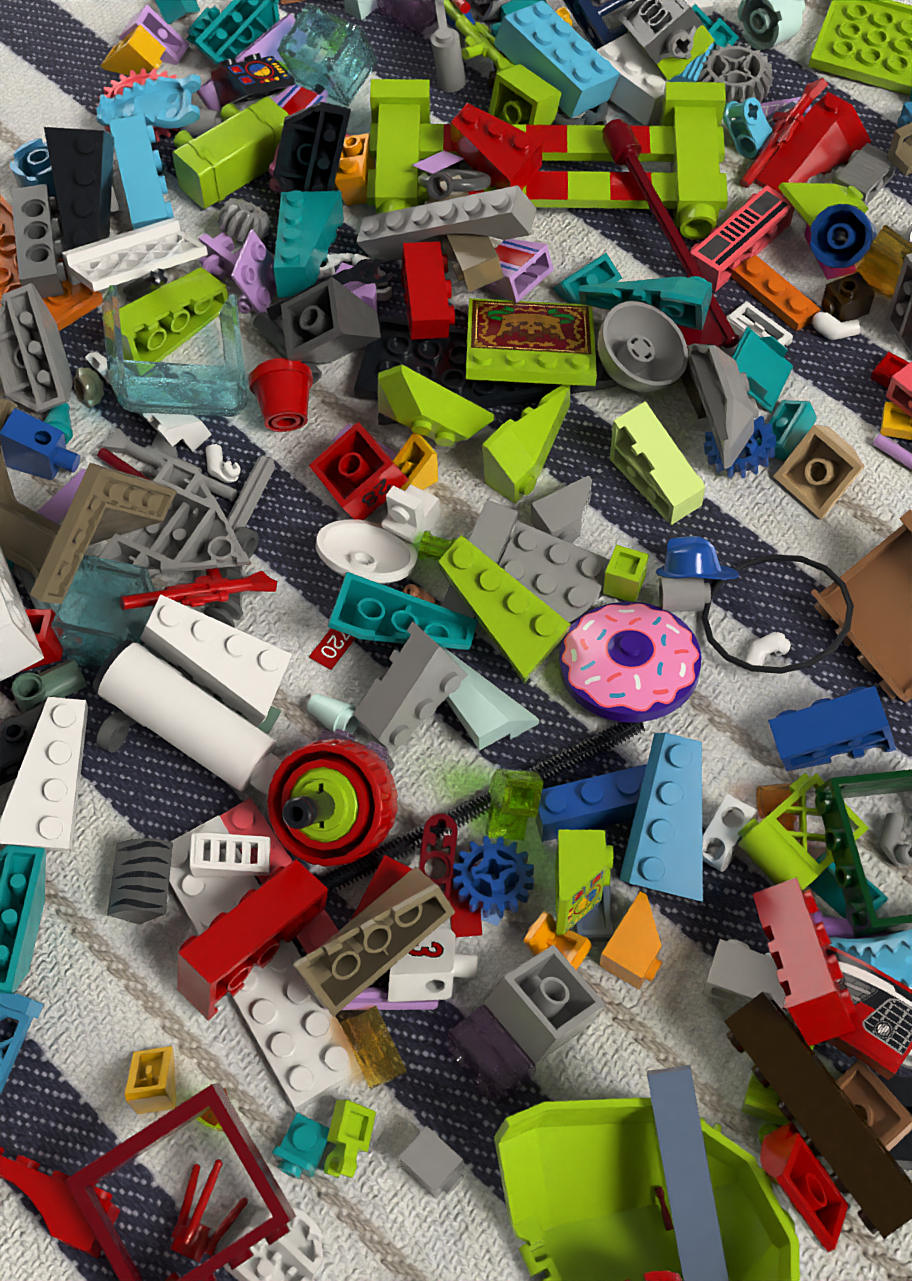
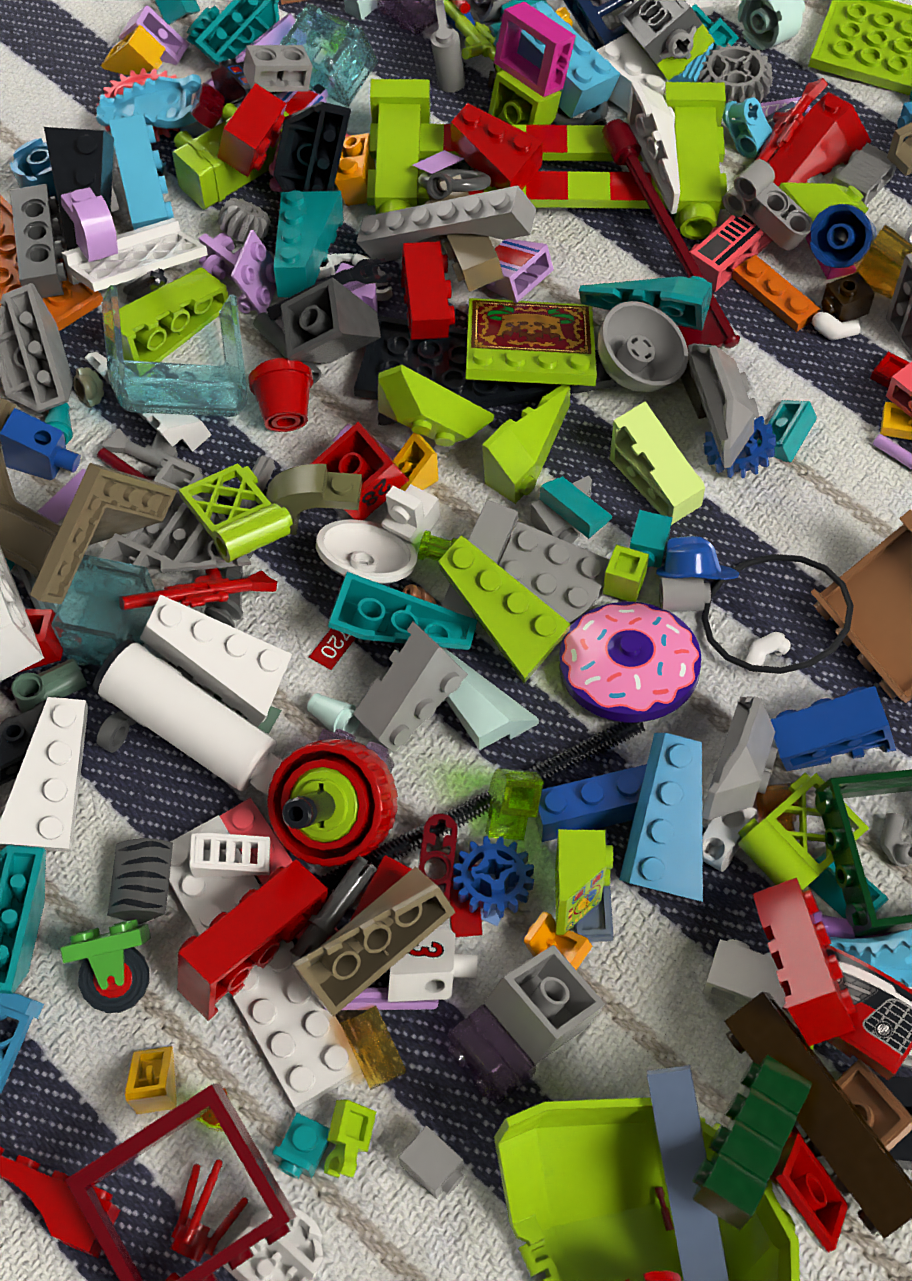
(92, 223): none -> lavender brick
(112, 969): none -> plate
(208, 106): none -> dark red beam
(217, 468): white arm -> none
(245, 528): none -> lime piece
(252, 130): none -> red brick
(278, 67): none -> light grey brick
(314, 487): none -> olive arch
(334, 908): none -> dark grey pin
(556, 56): none -> dark pink window
(574, 506): none -> teal slope
(596, 272): teal slope -> none
(634, 946): light orange slope -> none
(651, 536): none -> teal brick
(655, 131): none -> white wedge
(740, 322): white tile -> none
(742, 761): none -> light grey wedge
(751, 1142): none -> dark green brick
(764, 365): teal piece -> none
(767, 206): none -> light grey piece
(820, 469): tan slope -> none

